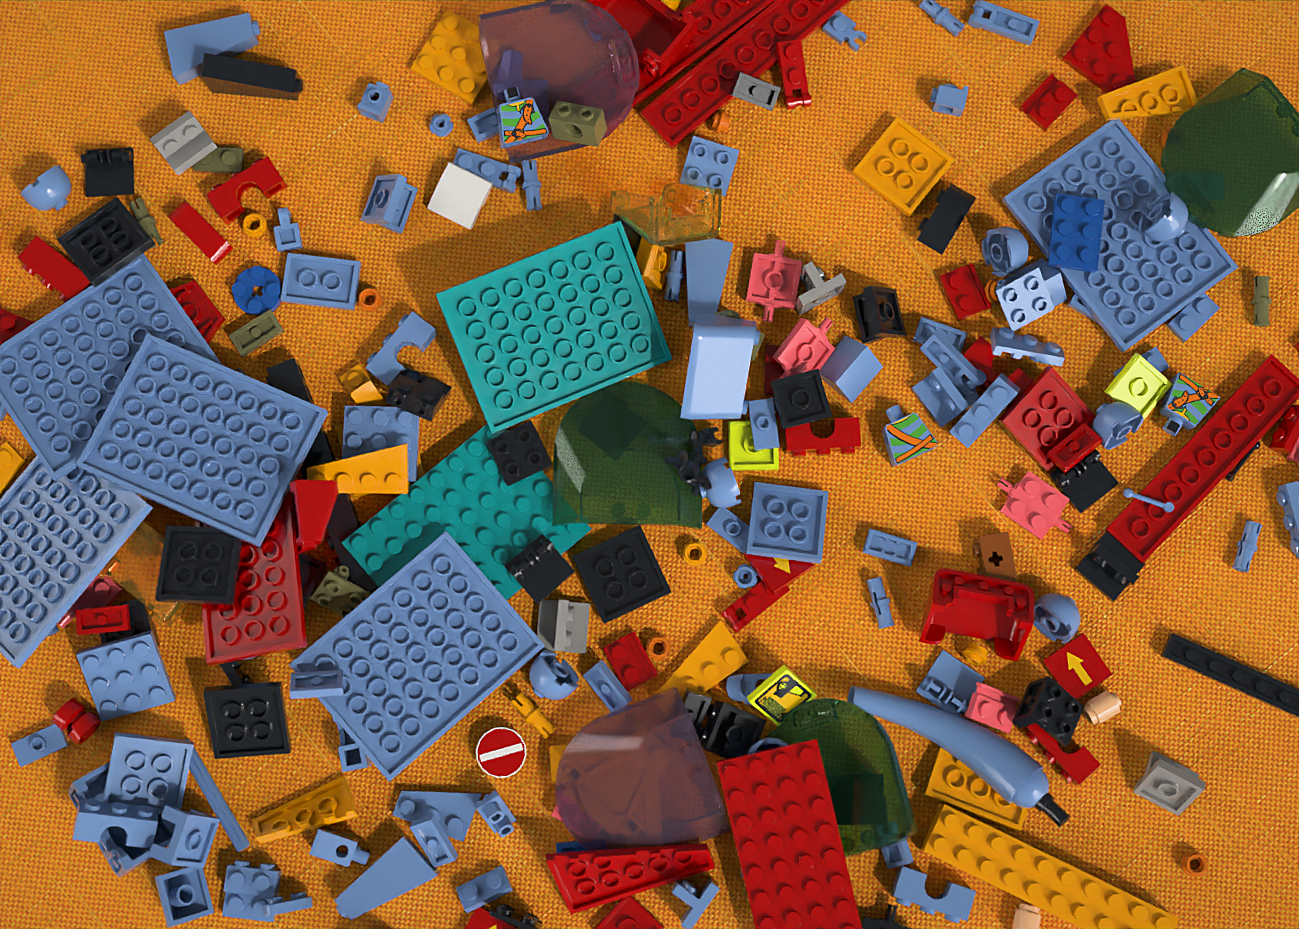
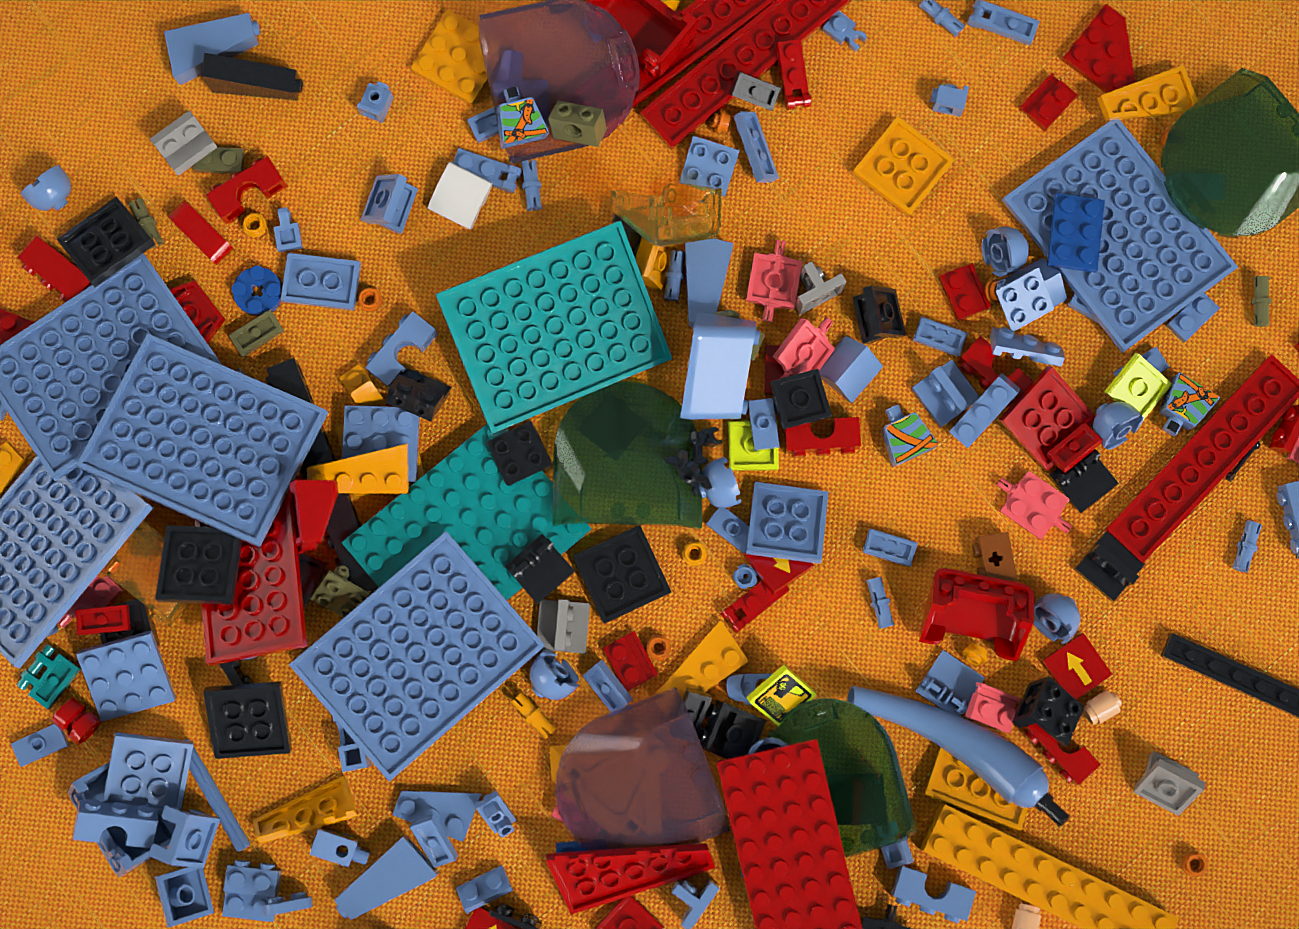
(54, 680): none -> teal plate
(109, 172): black hinge -> none
(316, 684): medium blue plate -> none
(445, 129): medium blue plate -> none
(501, 752): red piece -> none
(756, 147): none -> medium blue plate
(946, 218): black brick -> none
(953, 363): medium blue plate -> none
(1165, 219): medium blue cylinder -> none
(1167, 507): medium blue hinge -> none

